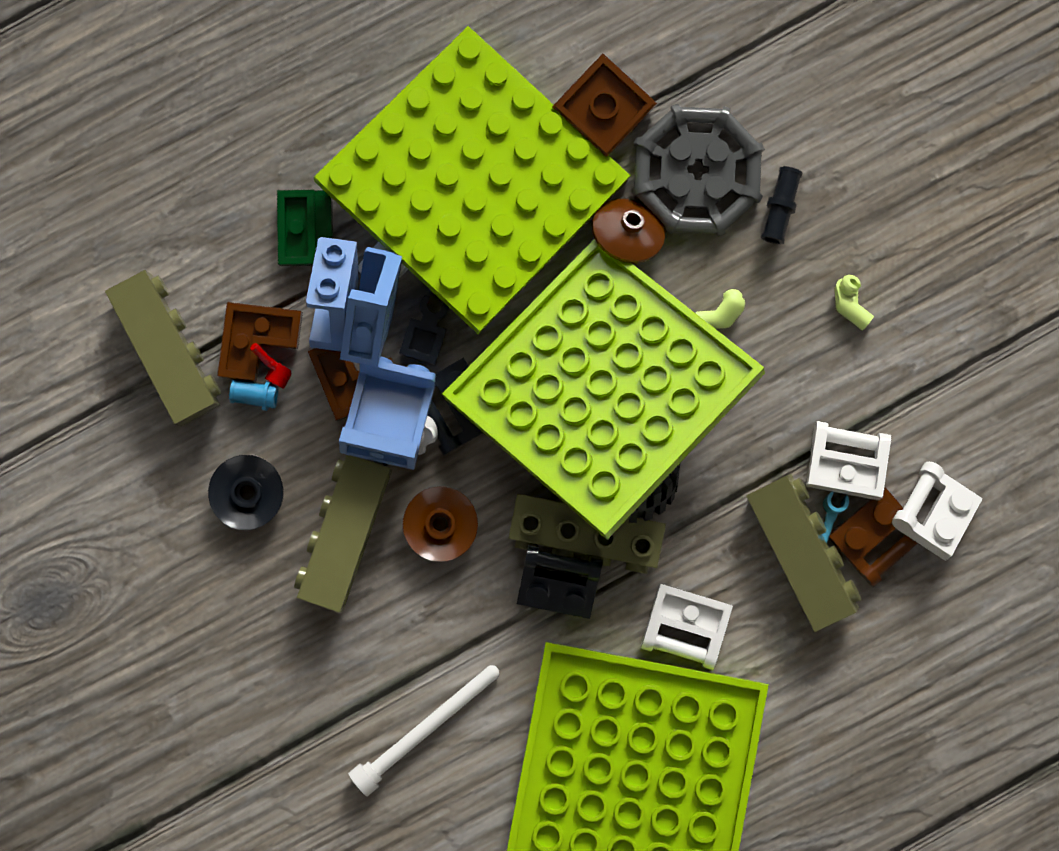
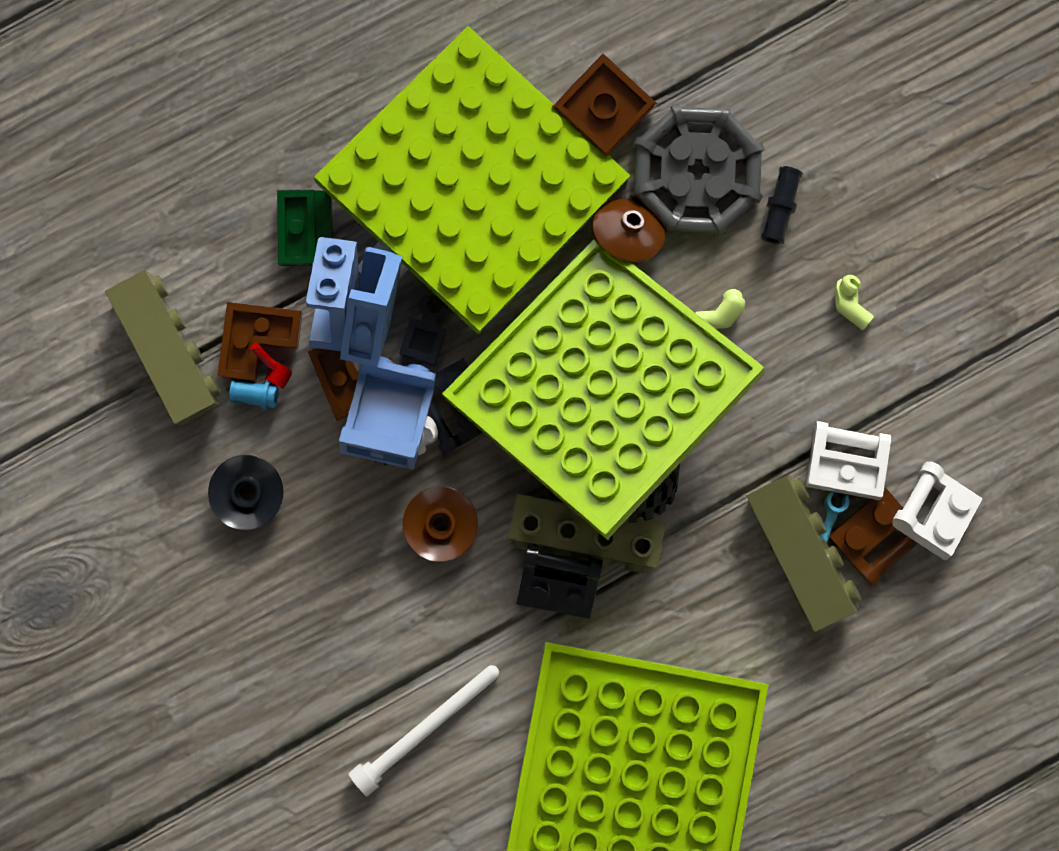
(344, 533): olive brick -> none
(691, 614): white plate -> none

